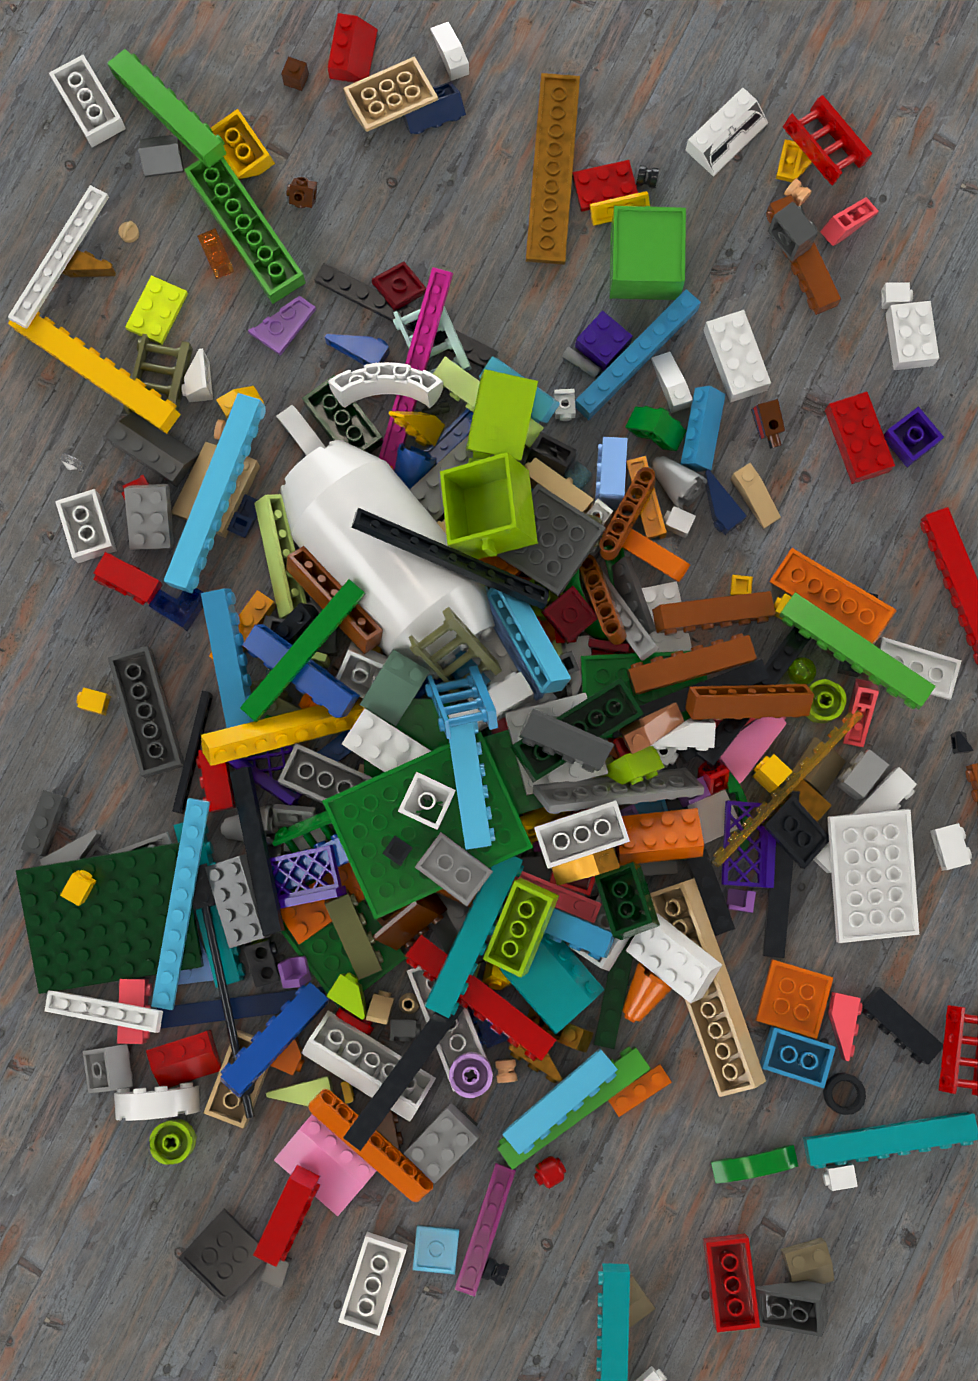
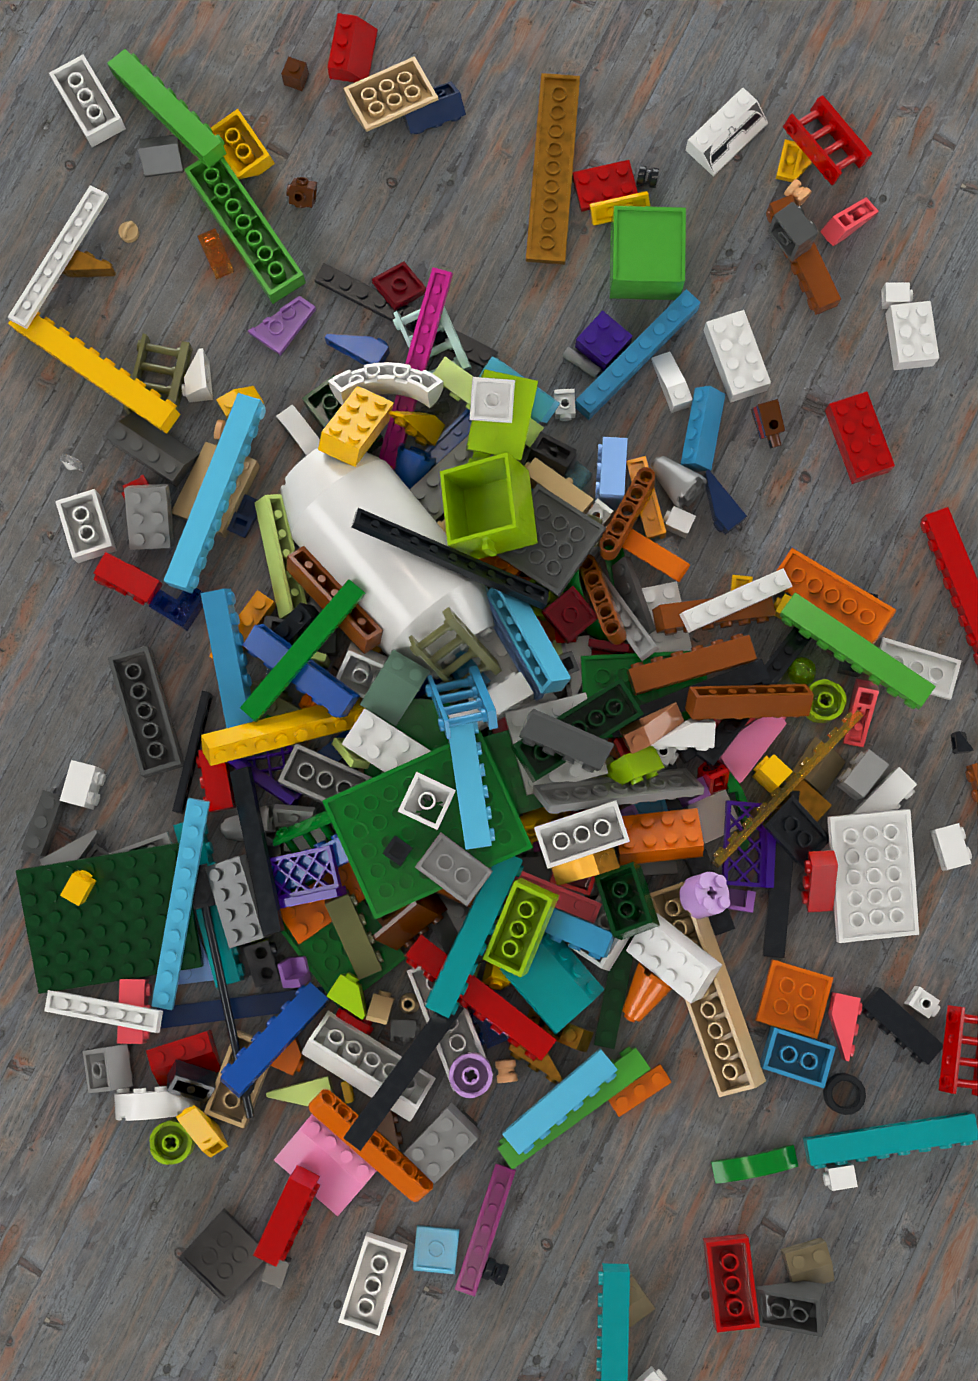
(83, 785): none -> white brick
(93, 701): yellow brick -> none
(156, 310): neon yellow plate -> none
(191, 1081): none -> black brick
(203, 1130): none -> yellow slope
(349, 756): none -> yellowish green tile
(355, 426): none -> yellow brick
(450, 51): white slope -> none
(492, 400): none -> white tile
(549, 1172): red head -> none
(657, 426): green brick -> none
(705, 895): none -> lavender brick
(735, 600): none -> white plate
(755, 495): tan slope -> none
(820, 881): none -> red brick
(913, 437): dark purple brick -> none
(916, 999): none -> white brick

